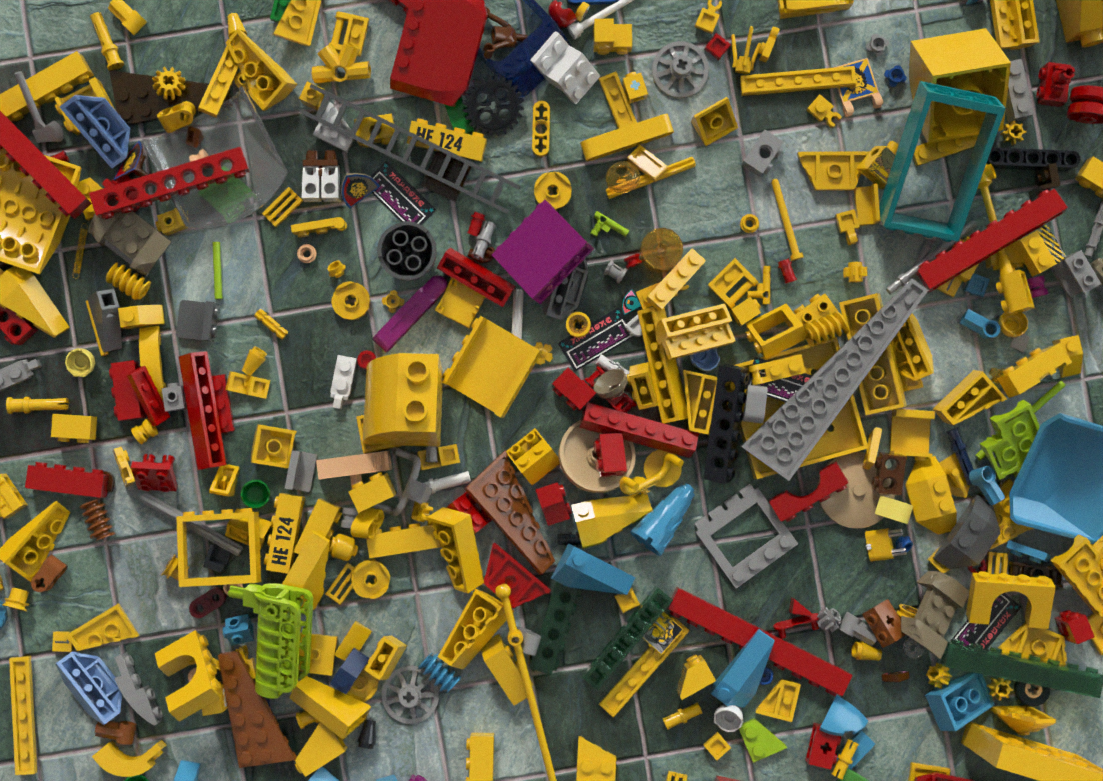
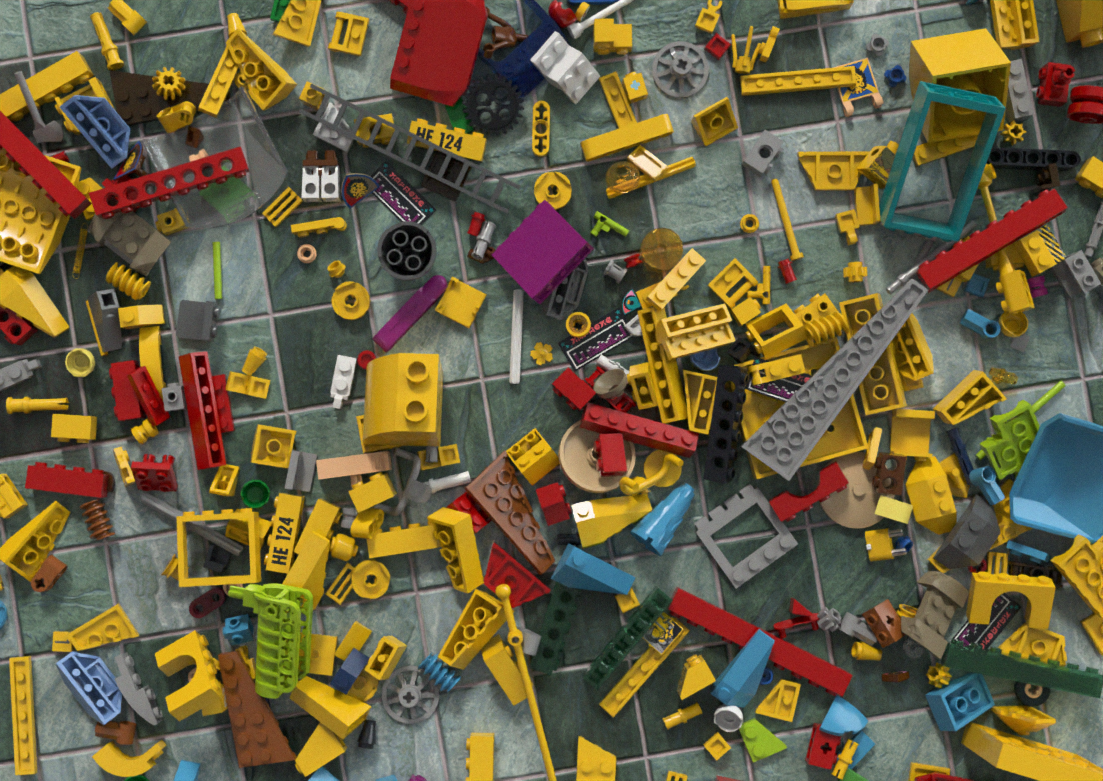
(17, 600): yellow piece -> none
(271, 324): yellow axle -> none
(304, 719): yellow bush -> none
(345, 60): yellow piece -> none
(393, 296): yellow plate -> none
(421, 511): yellow plate -> none
(476, 277): red brick -> none
(491, 366): yellow panel -> none
(741, 350): none -> black panel
(755, 404): light grey beam -> none
(821, 109): yellow plate -> none
(995, 689): yellow gear -> none
(1033, 369): yellow wedge -> none
(1074, 350): yellow slope -> none
(1074, 627): red brick -> none

